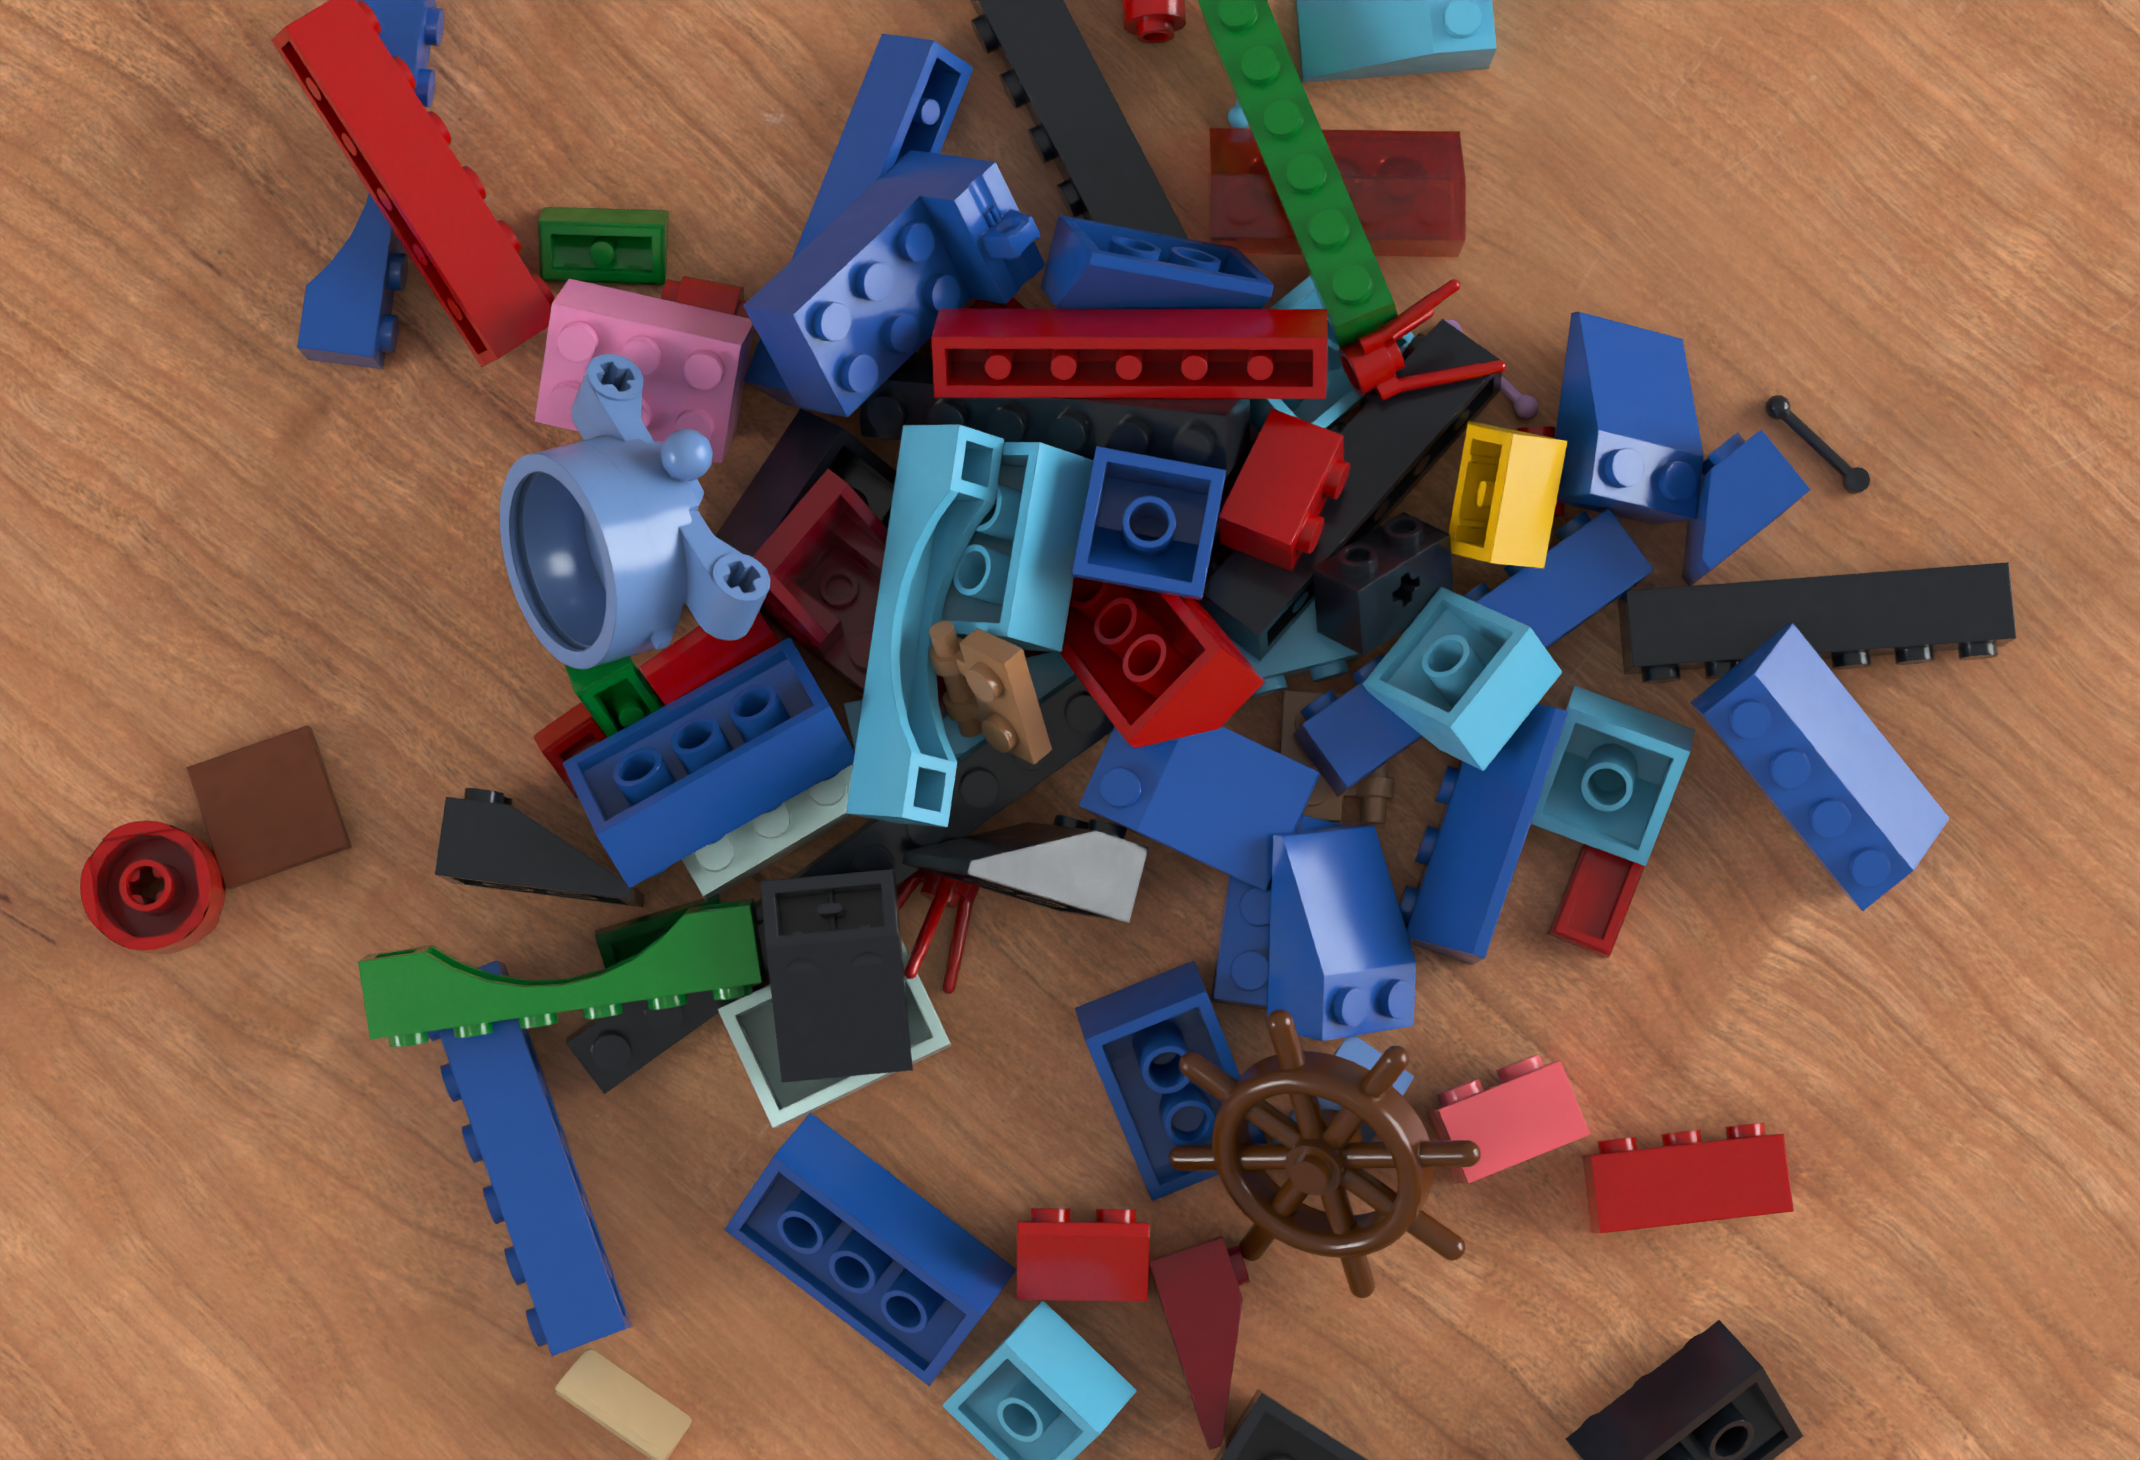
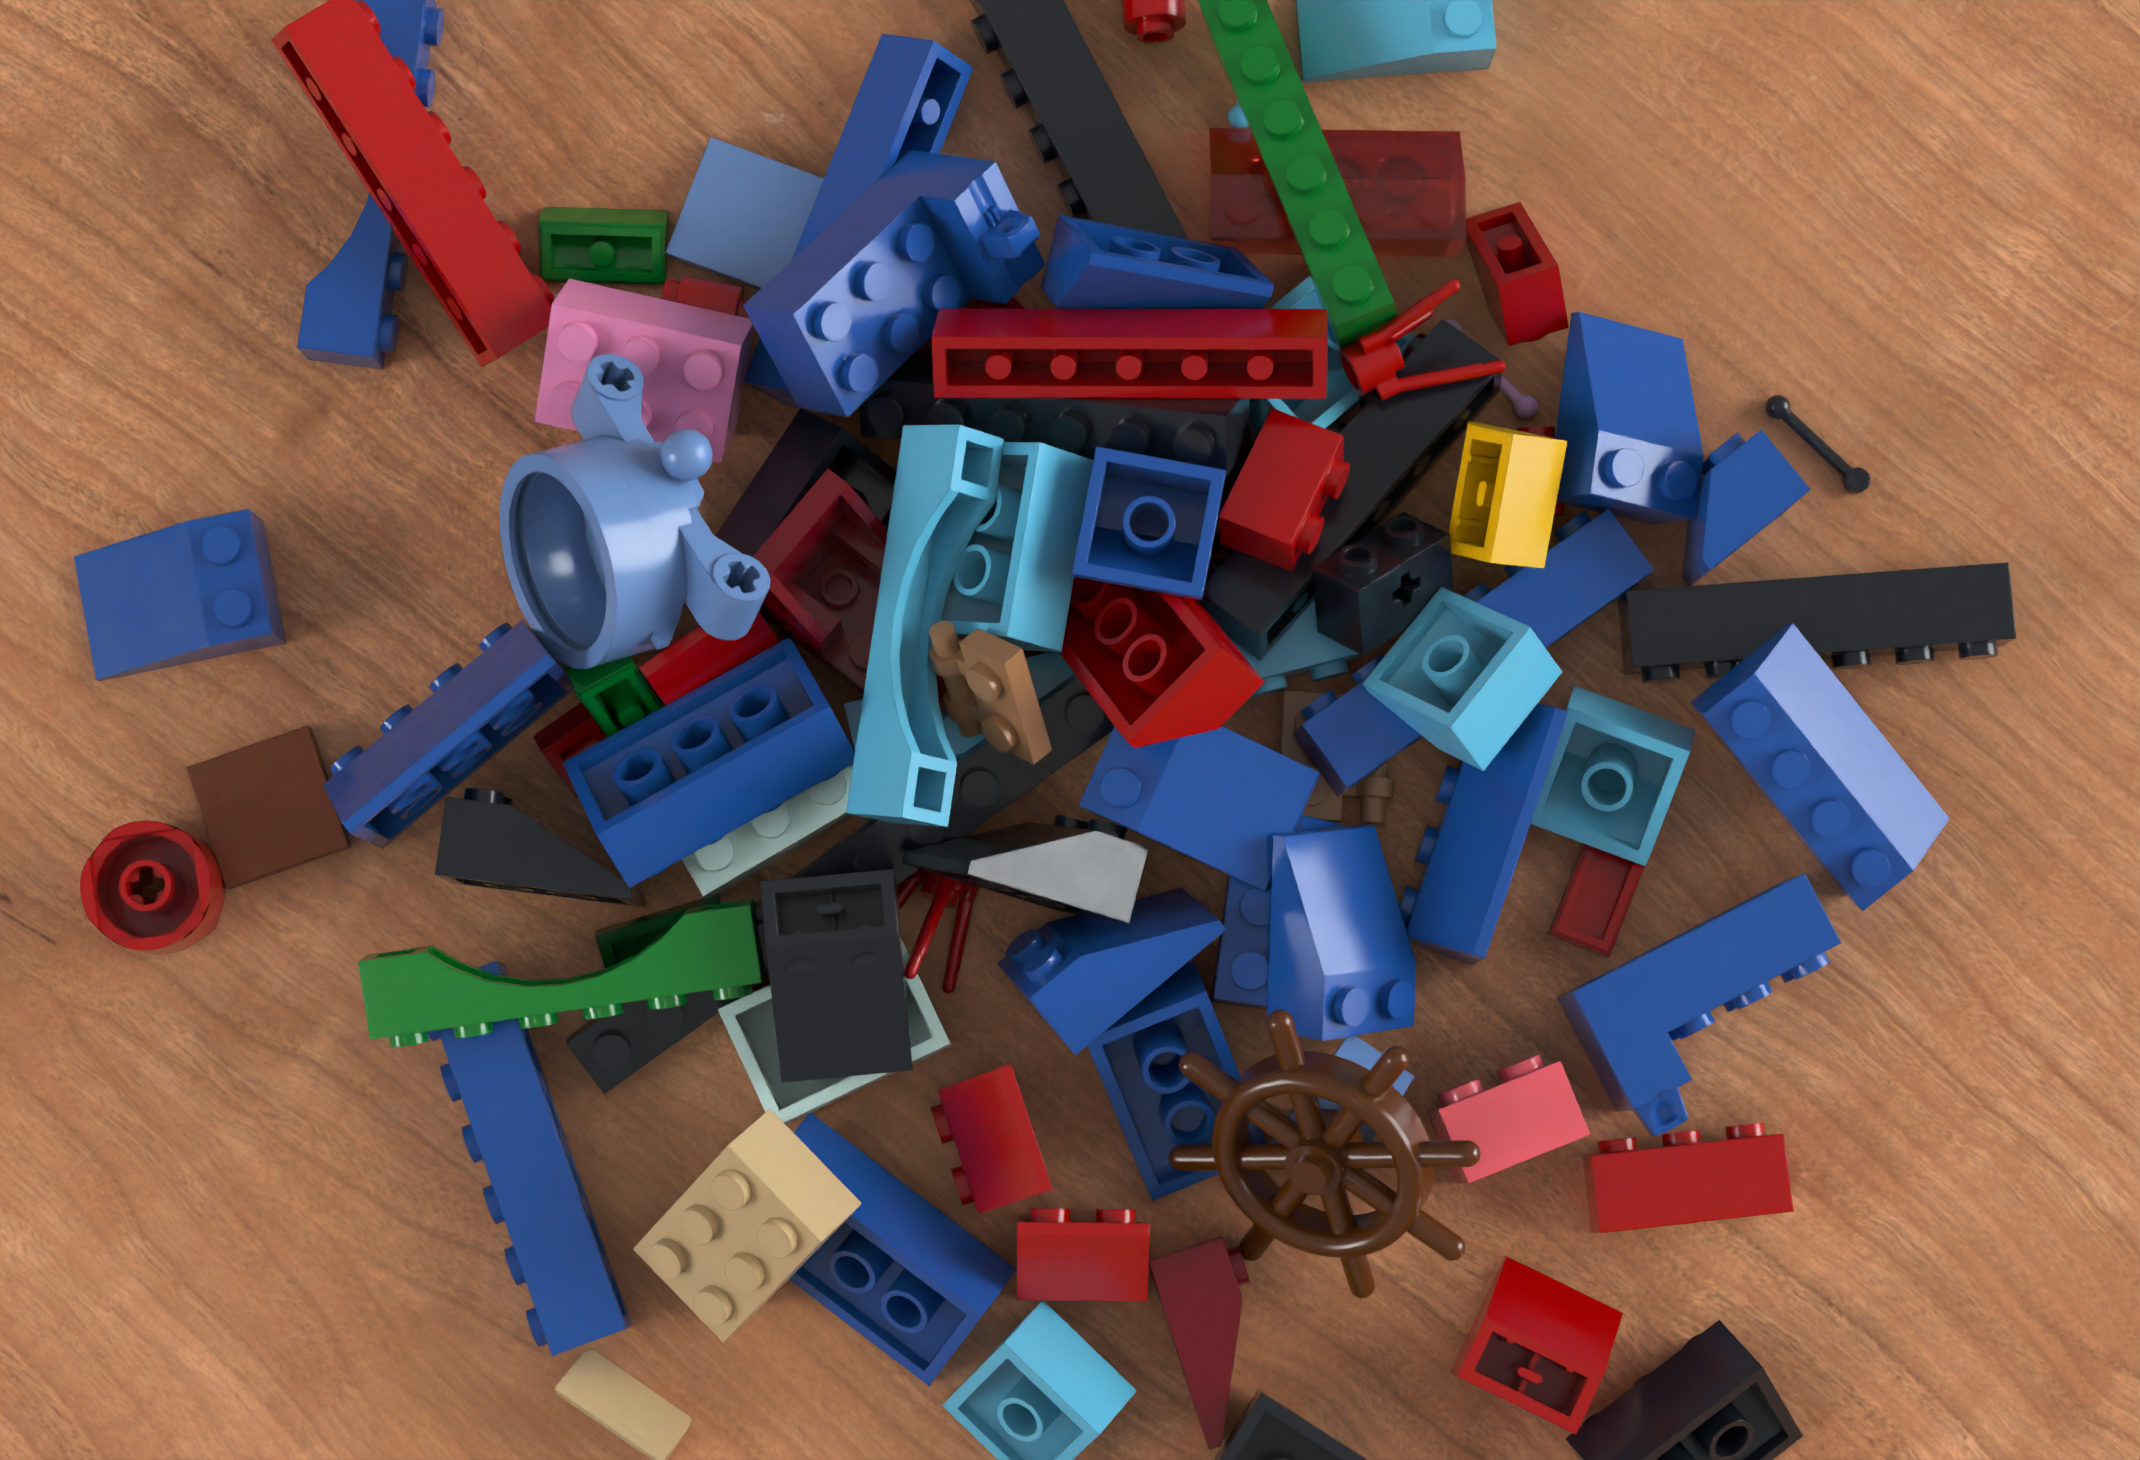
(180, 595): none -> blue slope
(447, 735): none -> blue slope
(743, 215): none -> medium blue tile
(746, 1225): none -> tan brick
(992, 1140): none -> red slope
(1095, 970): none -> blue slope
(1516, 274): none -> red slope
(1539, 1345): none -> red slope
(1668, 994): none -> blue hinge

